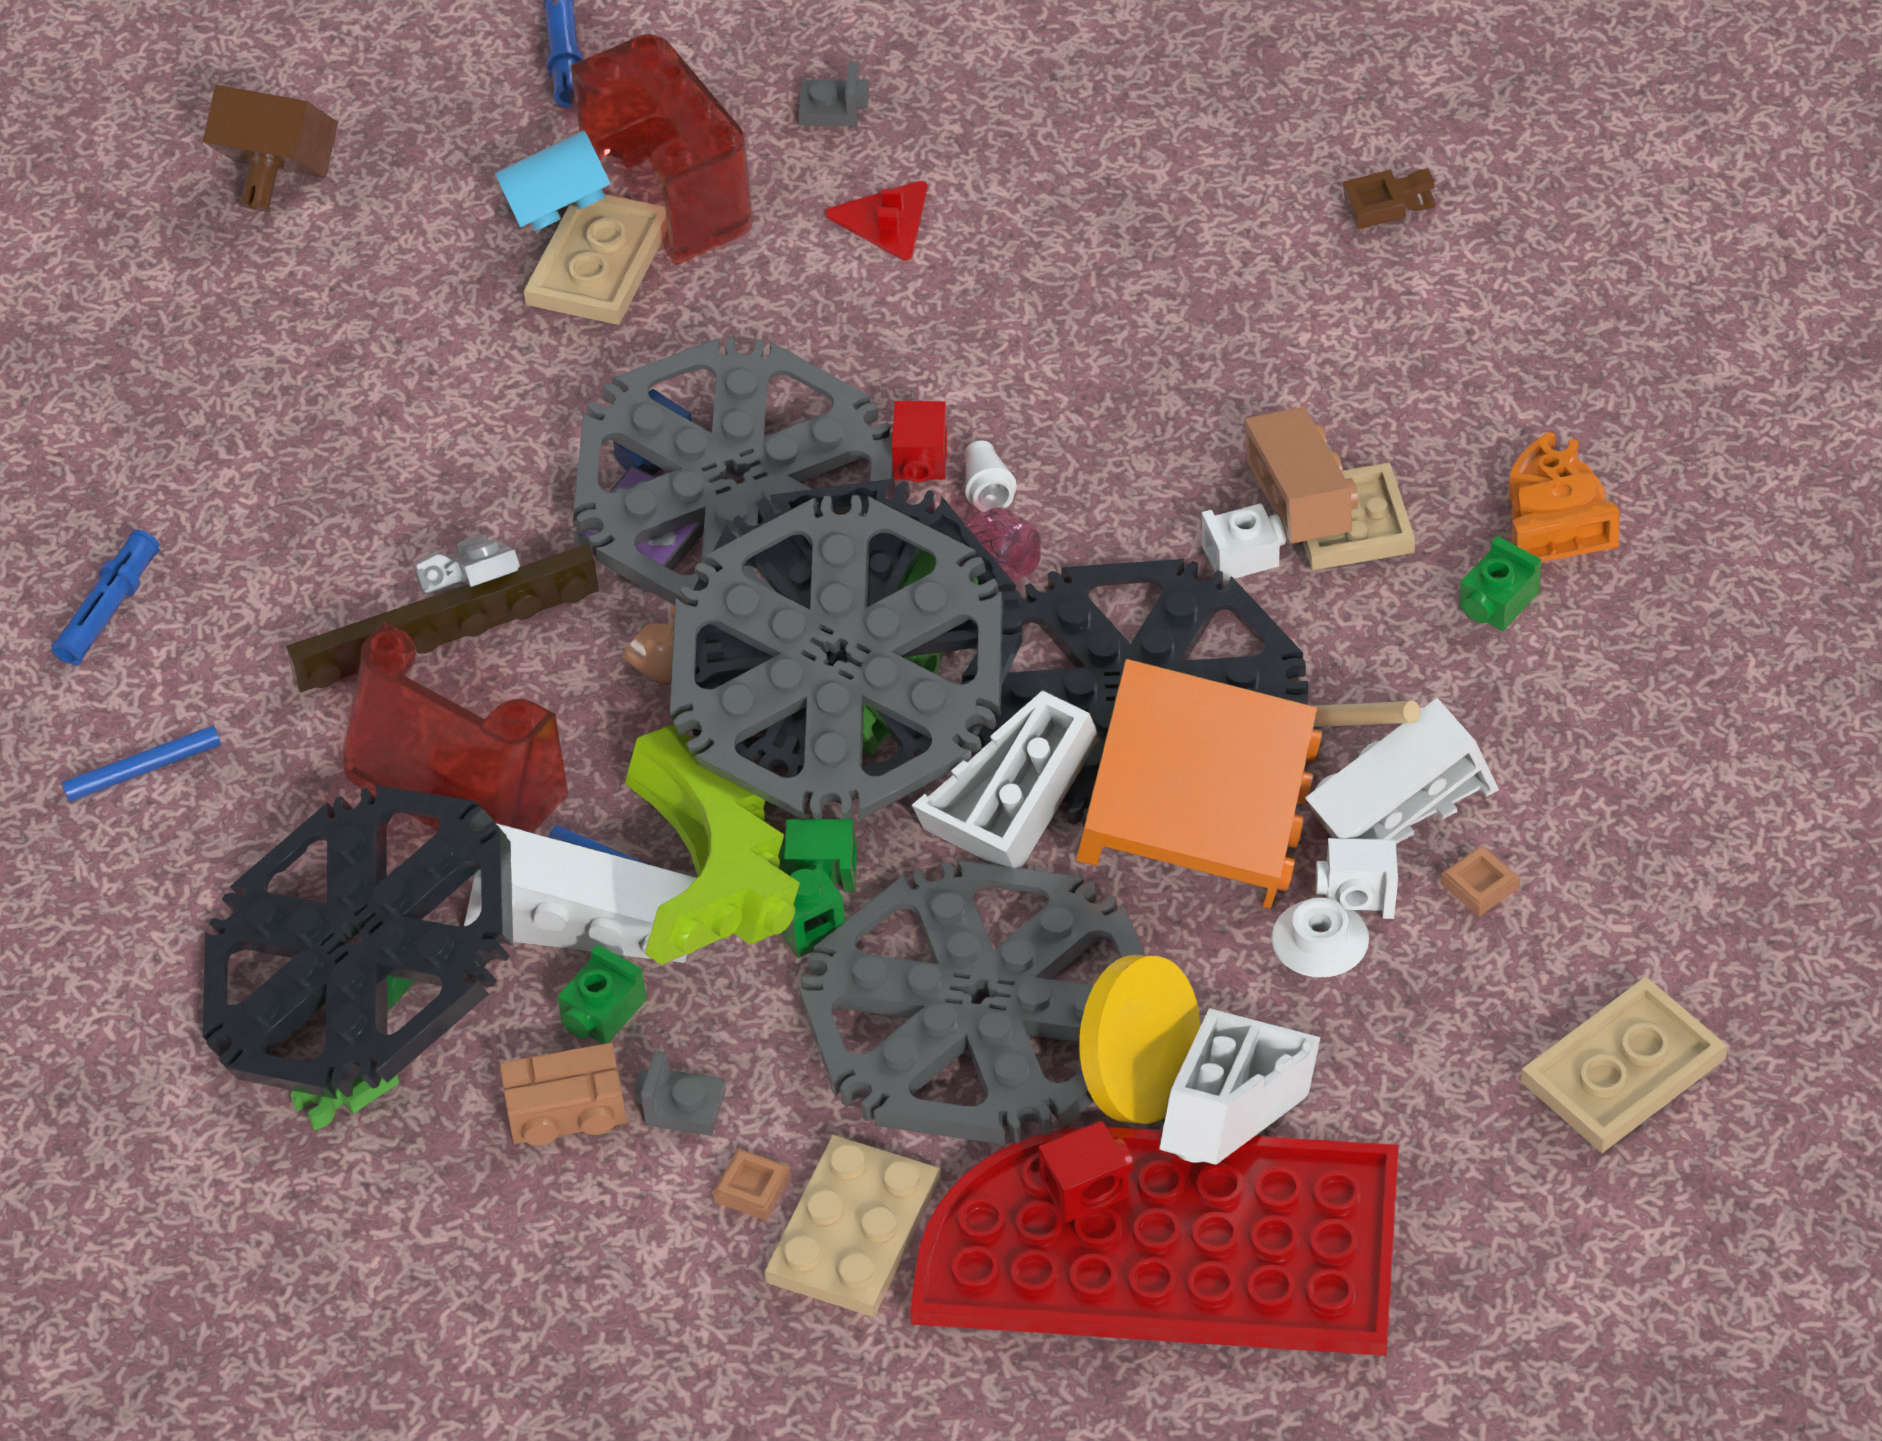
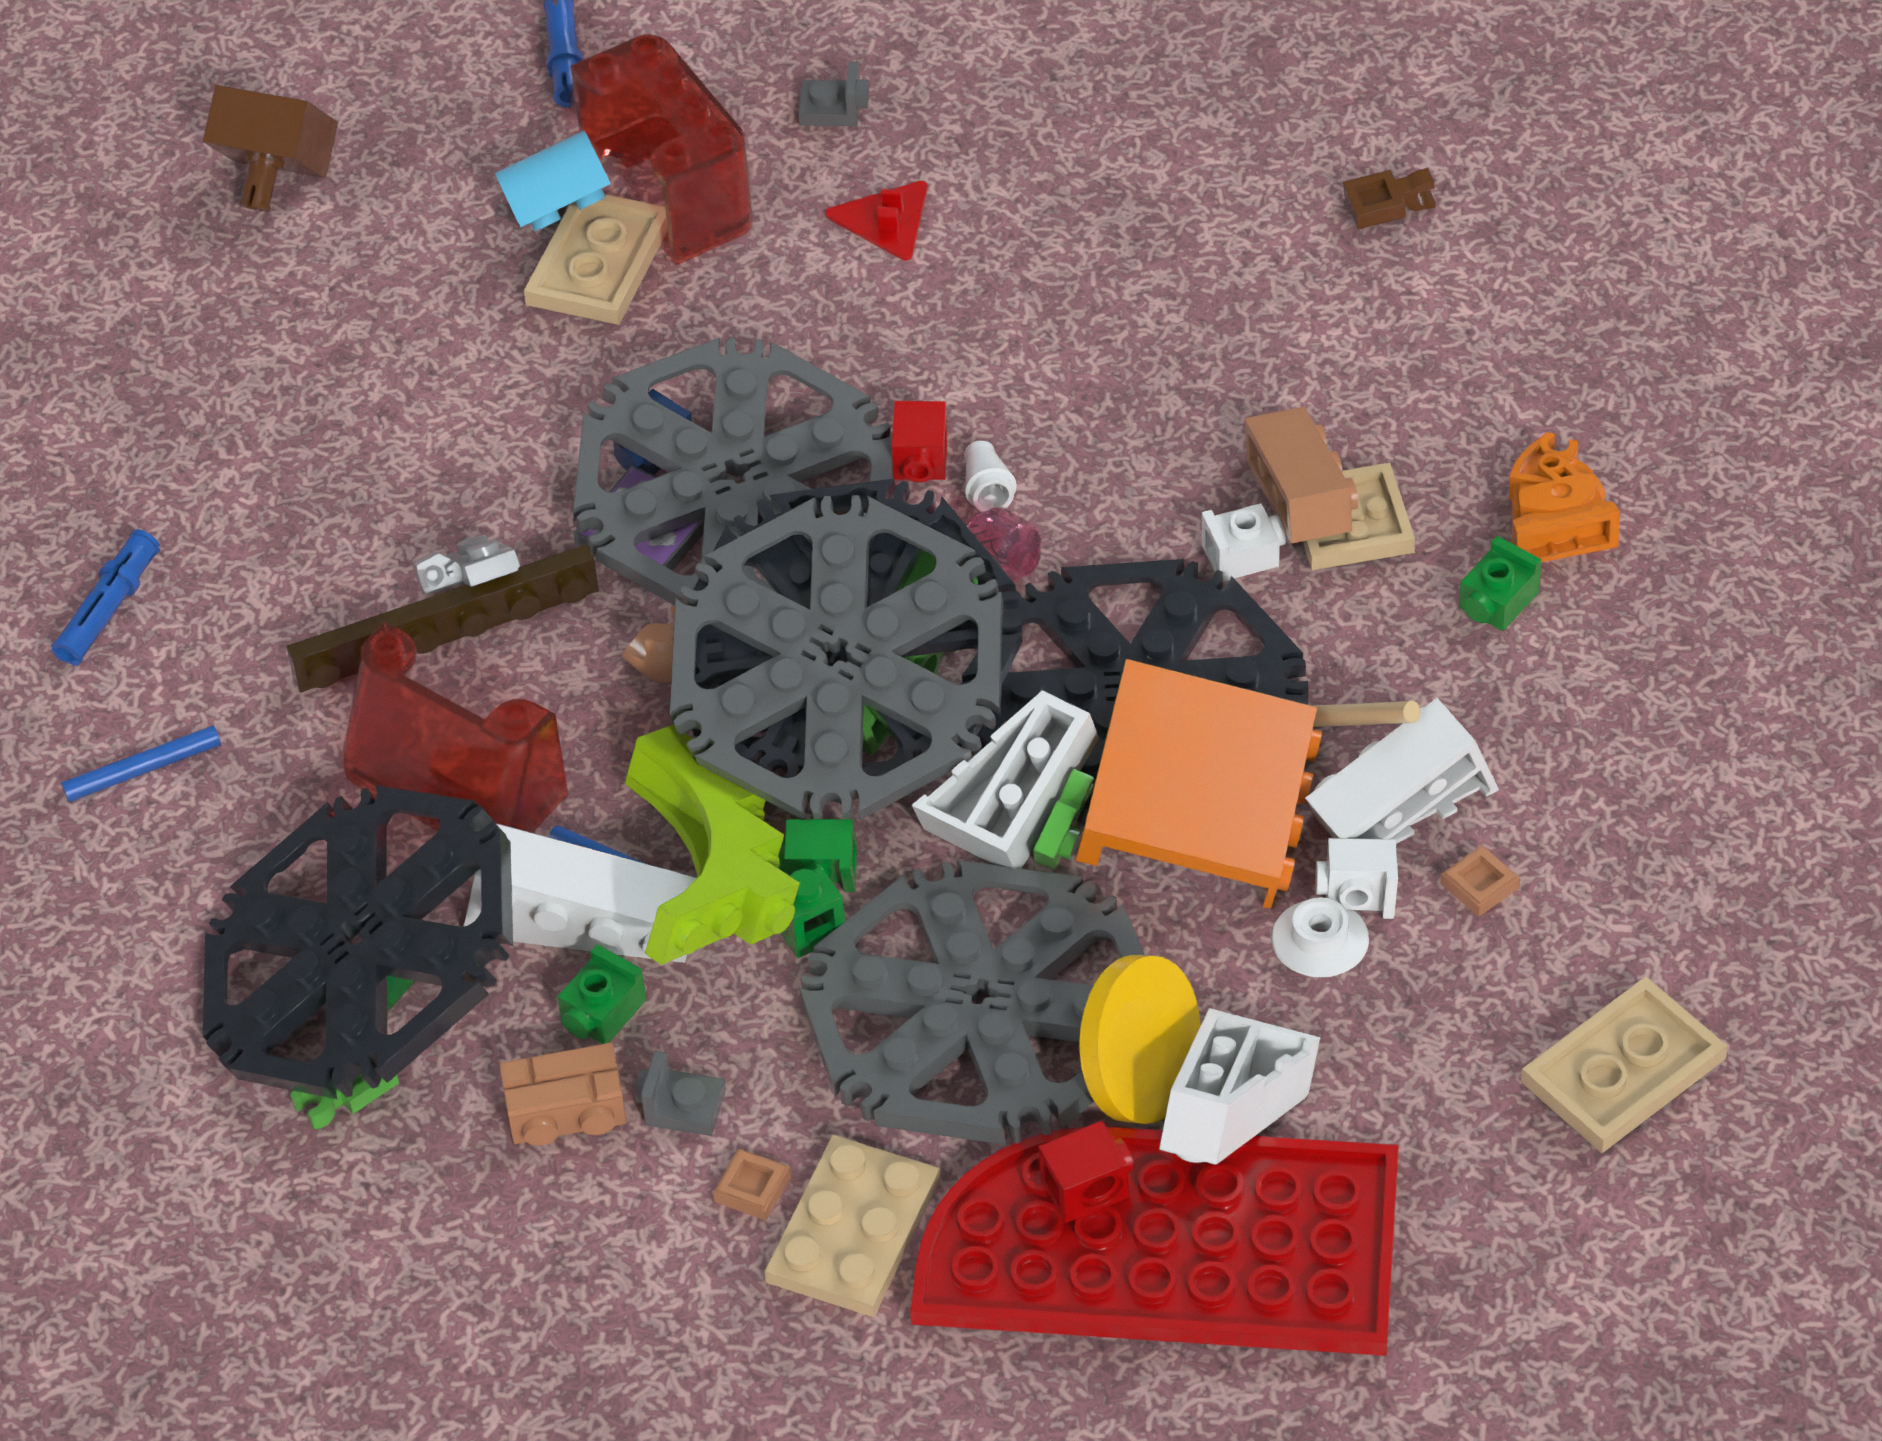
(1060, 833): none -> bright green plate

